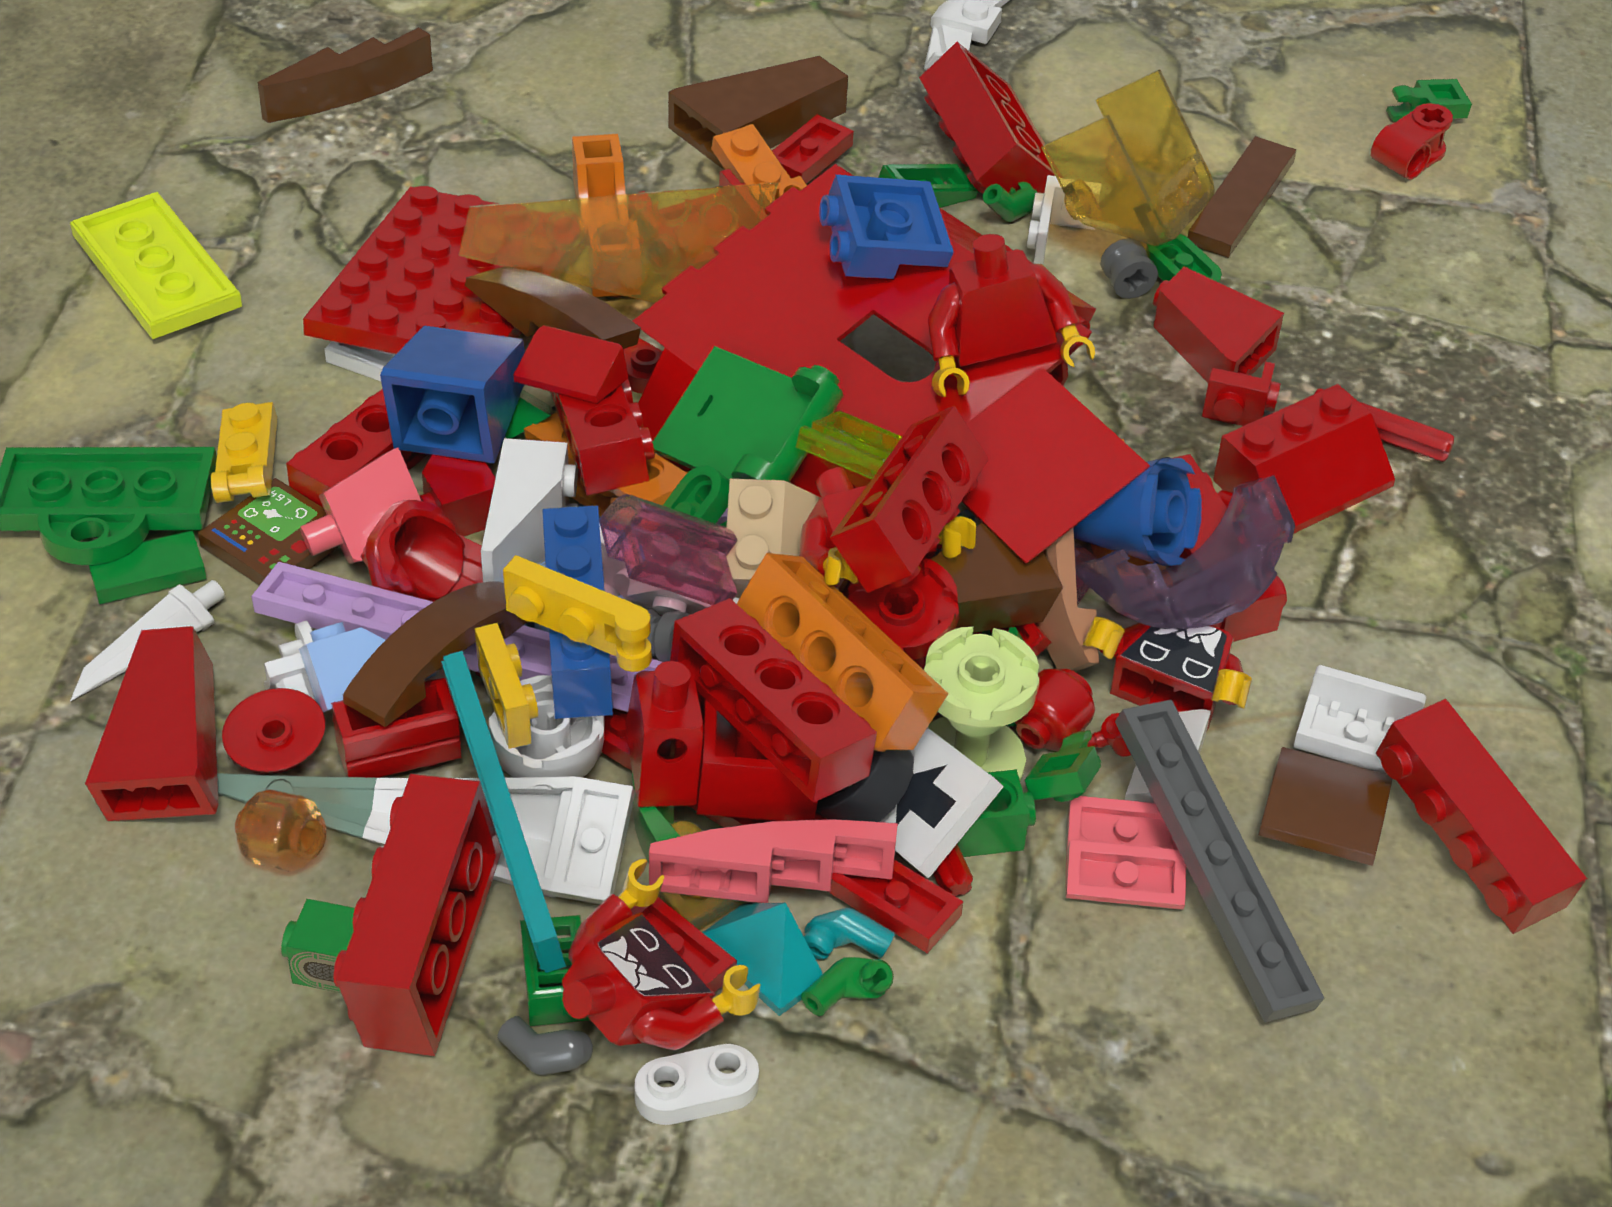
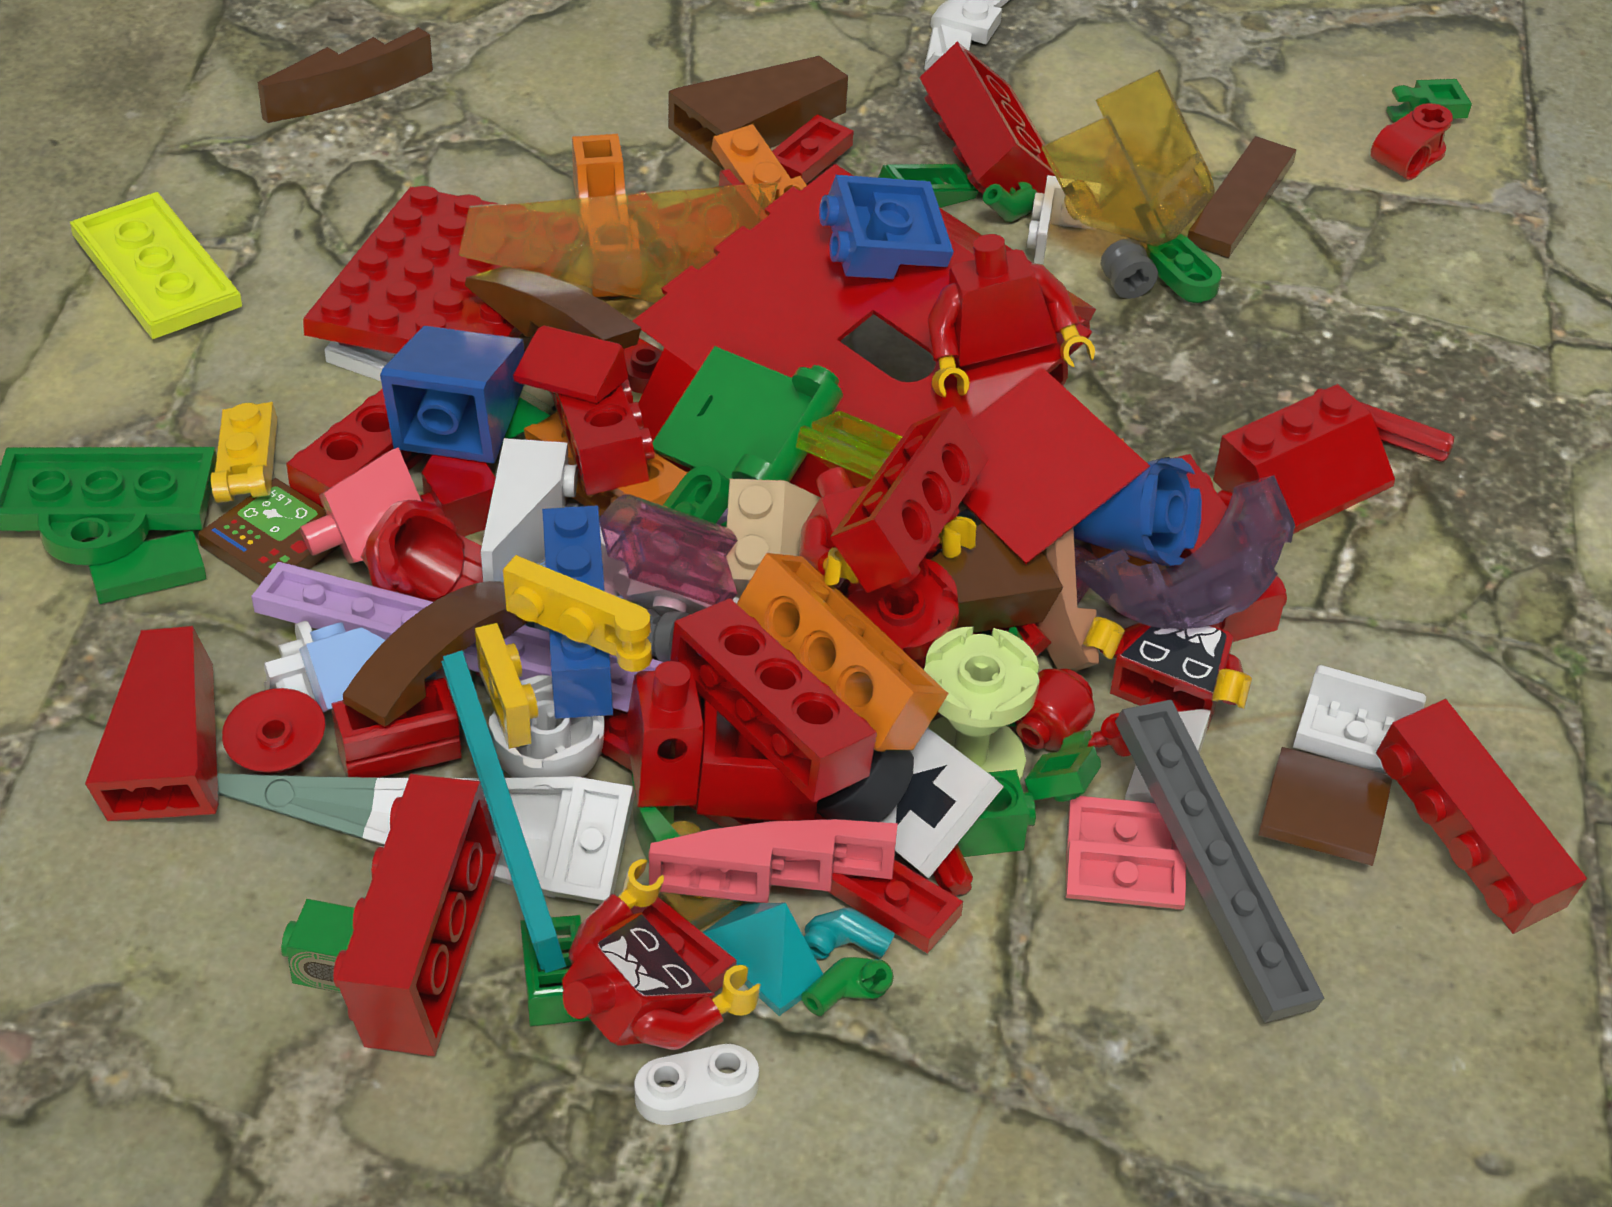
(177, 609): white bar -> none
(280, 830): clear orange head -> none
(546, 1051): dark grey arm -> none
(1215, 324): red slope -> none
(1240, 397): red bracket -> none

